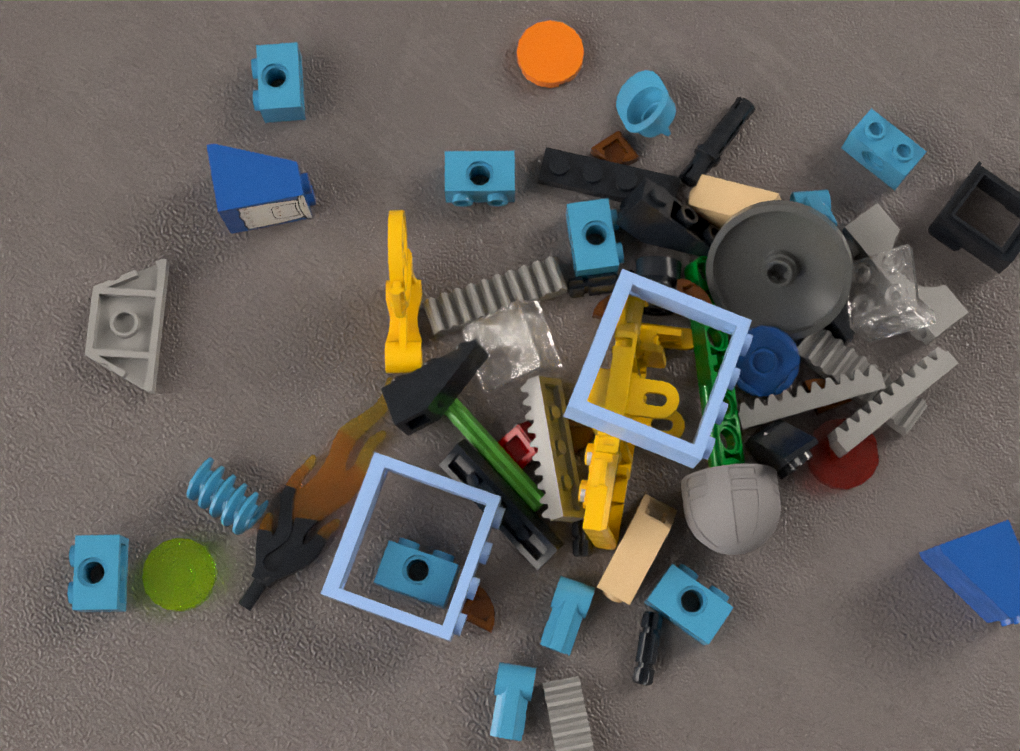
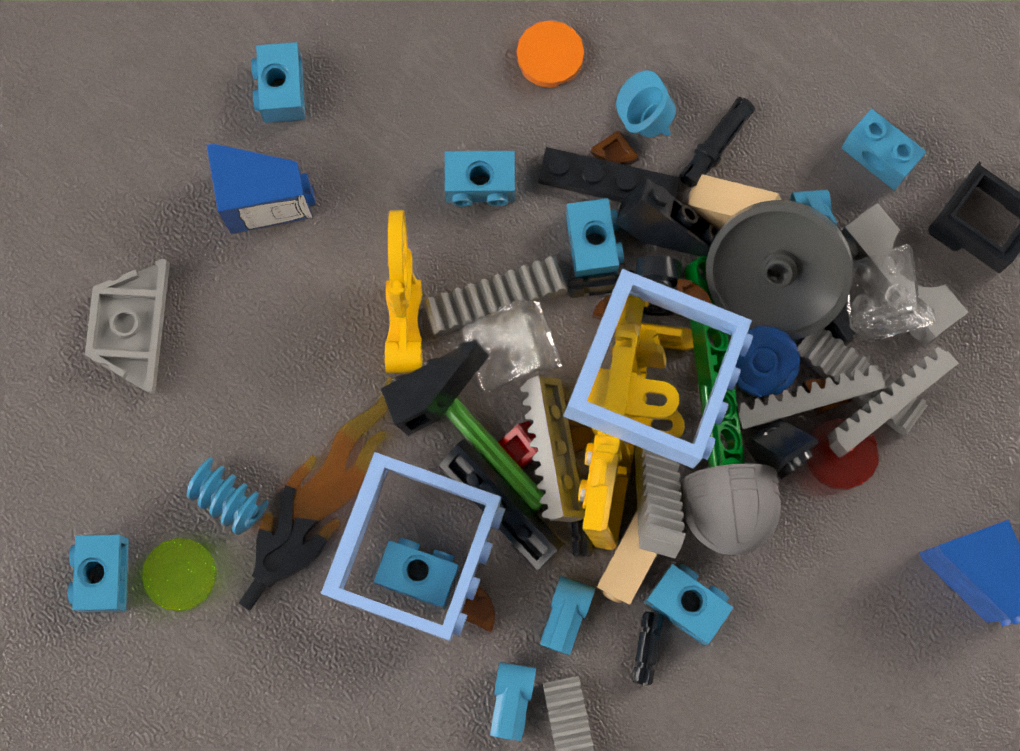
(658, 503): none -> light grey gear

